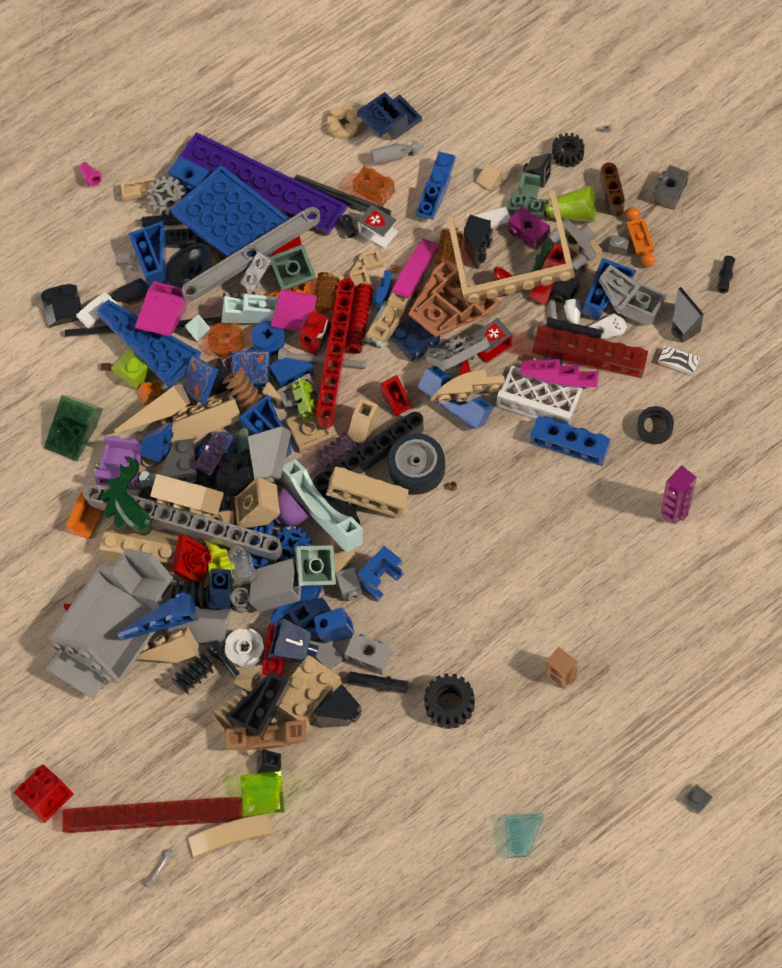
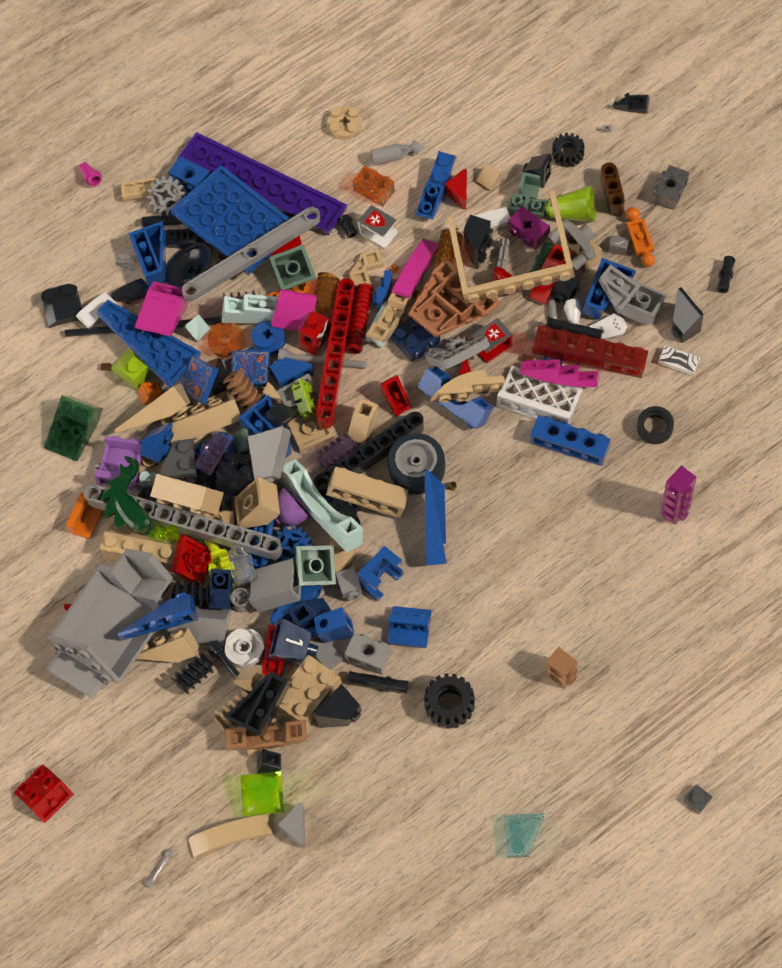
(152, 814): clear red beam -> none
(170, 533): none -> clear neon green piece
(255, 271): light grey hinge -> none
(281, 414): none -> black slope
(294, 825): none -> light grey slope
(340, 195): black axle -> none
(389, 115): dark blue bracket -> none
(409, 627): none -> blue bracket
(435, 520): none -> blue wedge
(457, 188): none -> red slope
(502, 252): none -> light grey axle
(633, 103): none -> black slope

